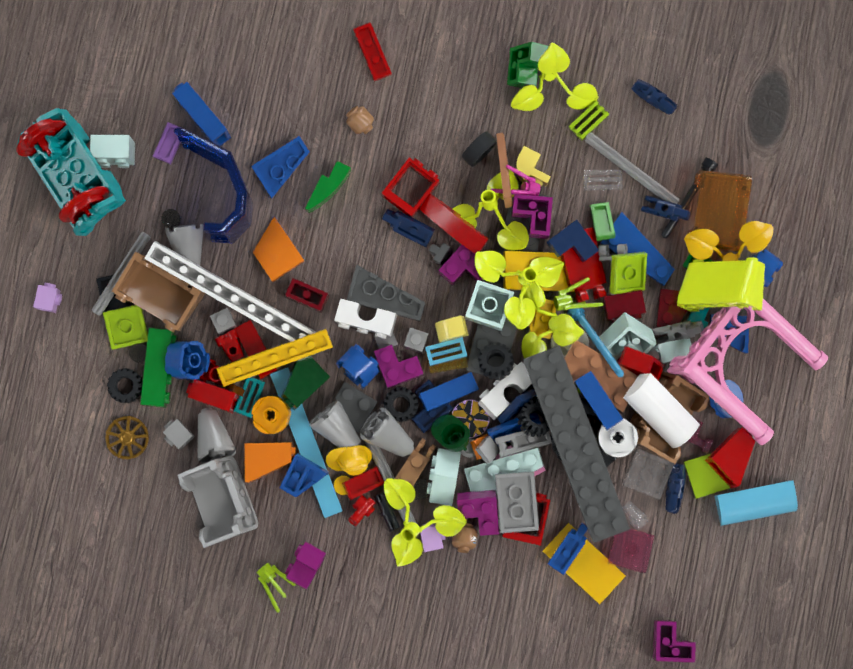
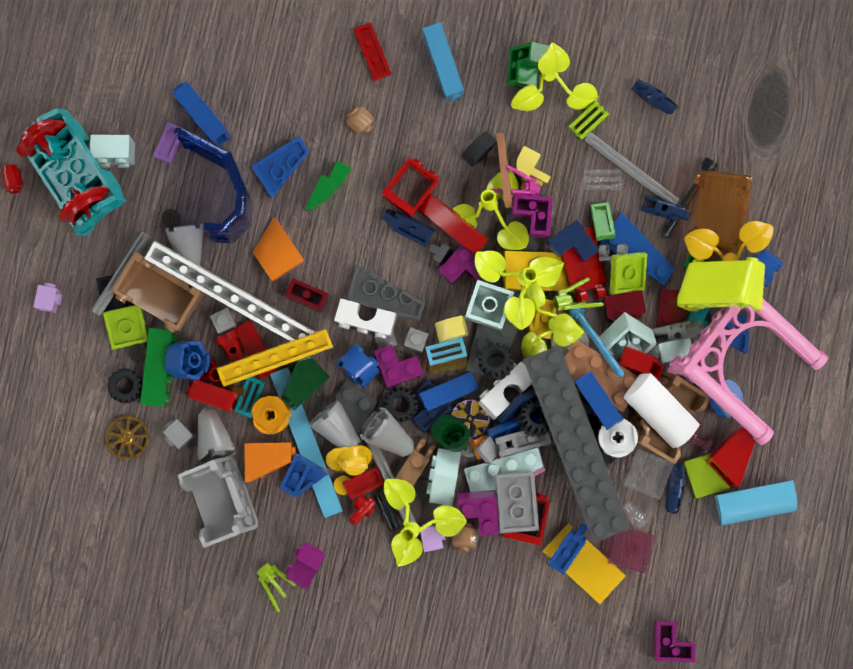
(12, 179): none -> red brick
(443, 61): none -> dark azure slope

